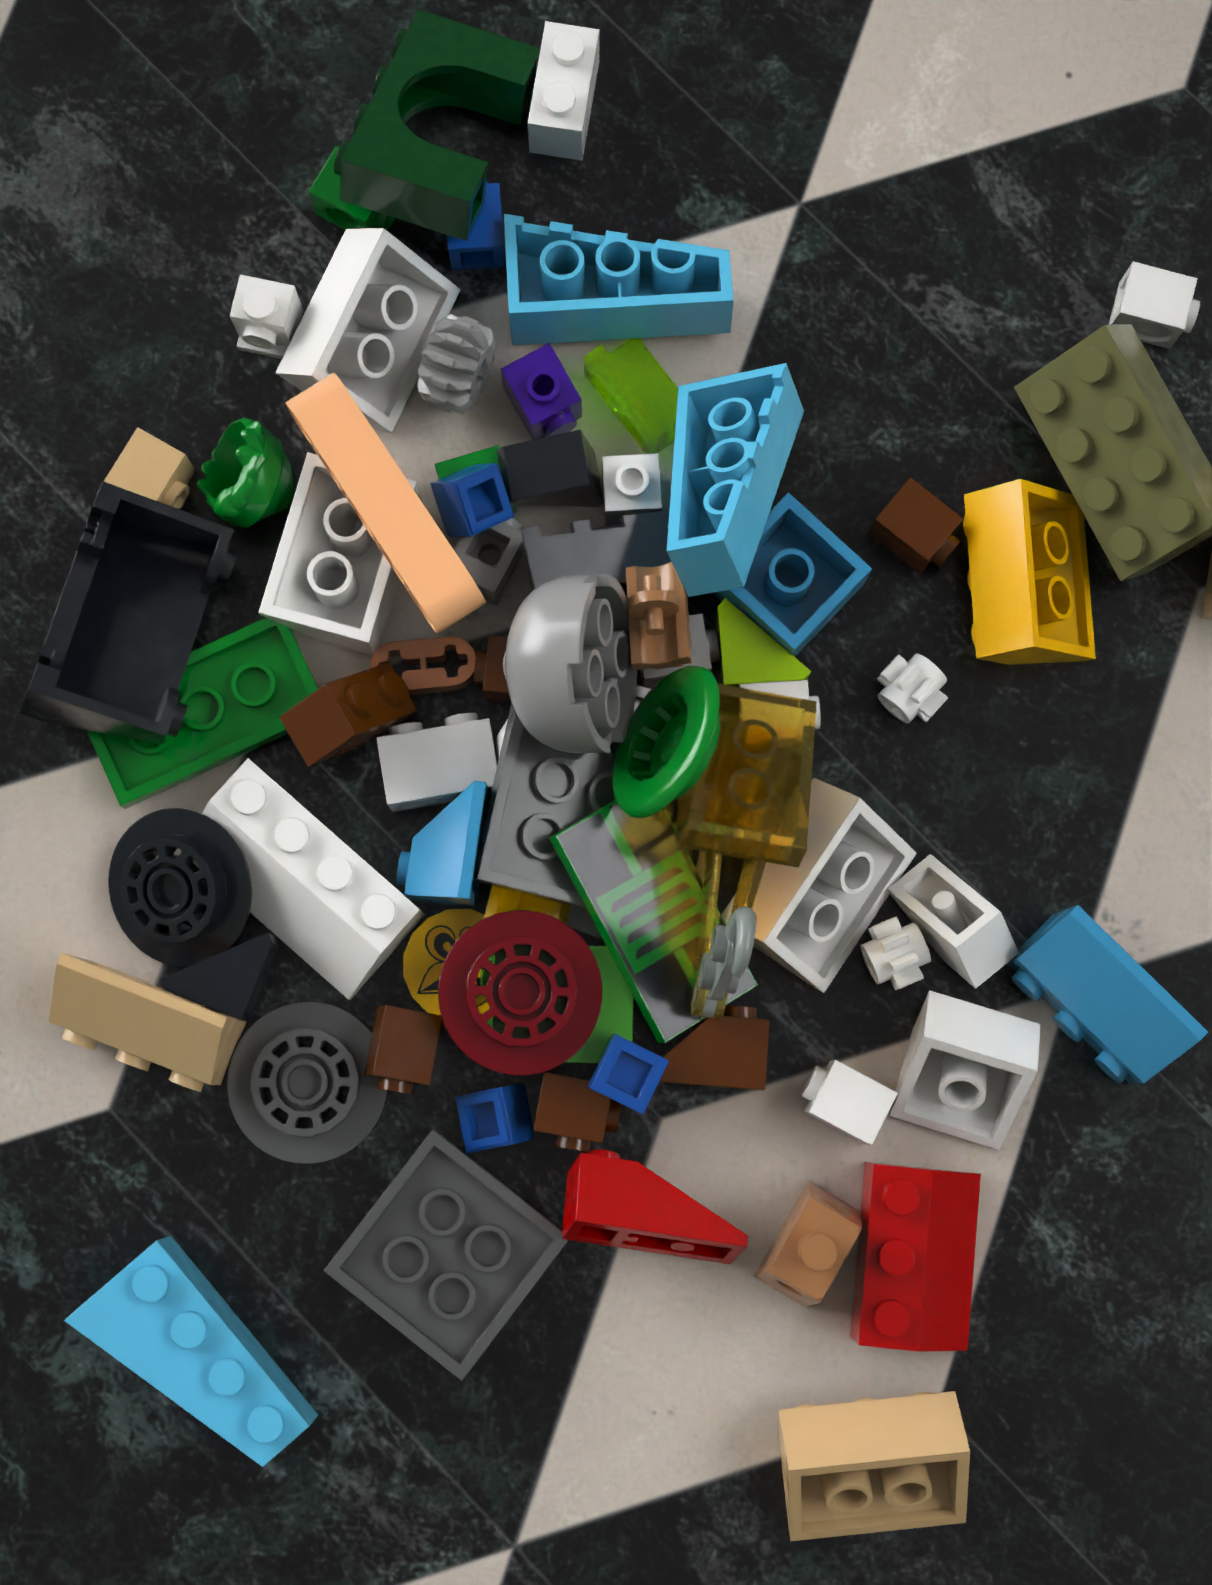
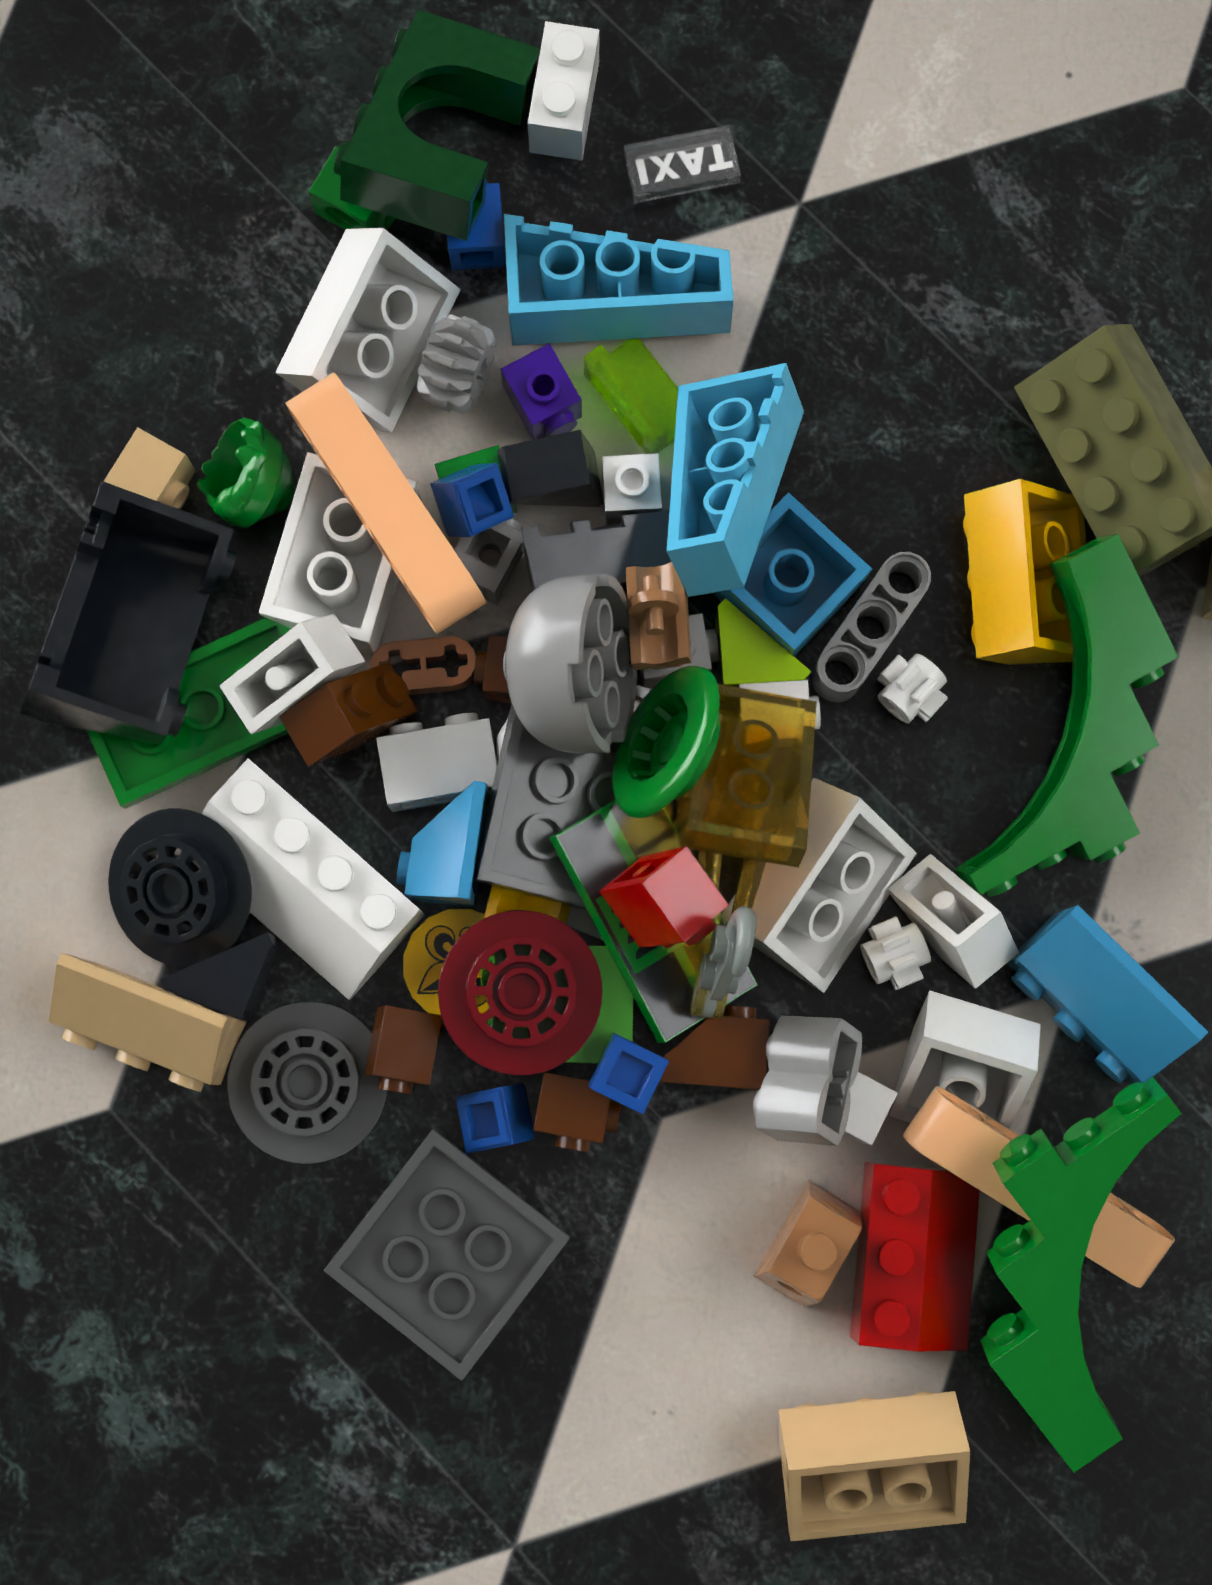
(195, 1350): medium azure wedge -> none
(265, 316): white brick -> none
(290, 671): none -> white brick
(635, 1209): red slope -> none
(665, 899): none -> red brick
(682, 163): none -> clear tile
(808, 1080): none -> light grey brick
(888, 608): none -> light grey beam
(917, 527): reddish brown brick -> none
(970, 1142): none -> light nougat beam
(1041, 1264): none -> green arch
(1114, 644): none -> green arch
(1156, 304): white brick -> none

